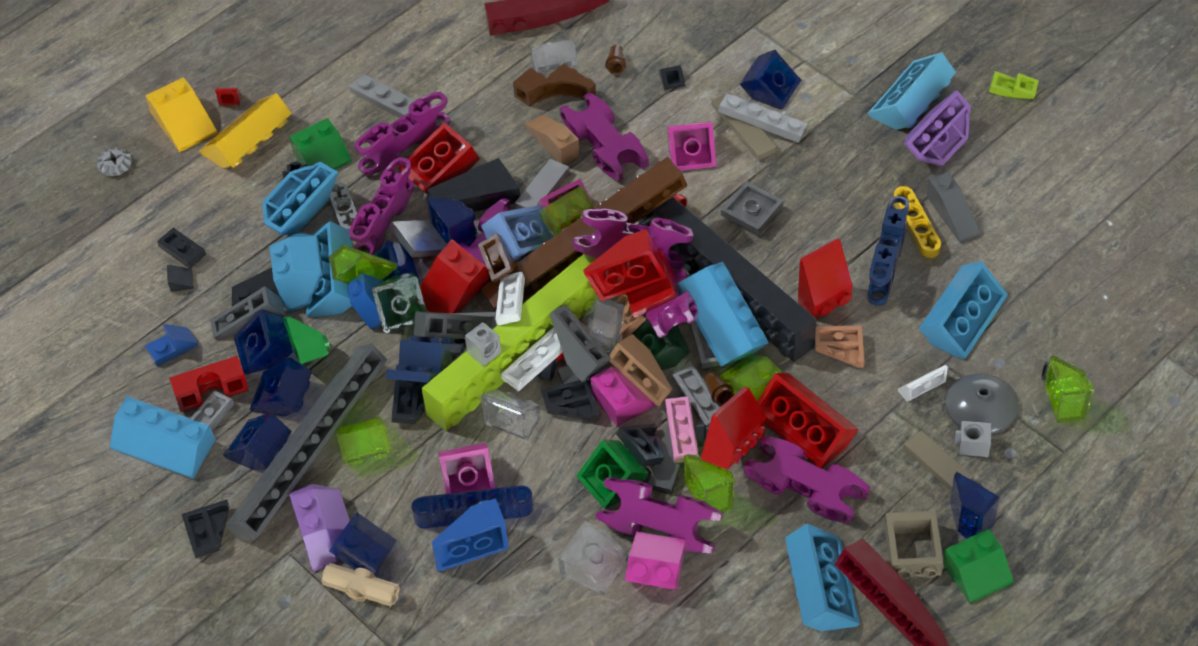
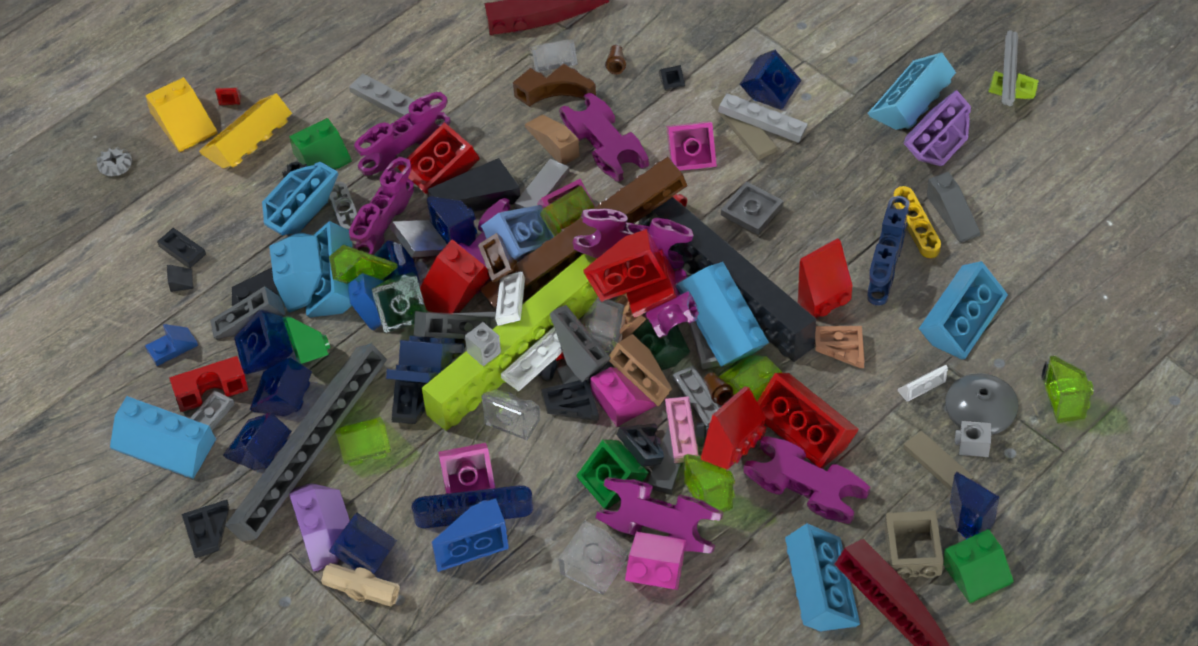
(1010, 68): none -> light grey axle

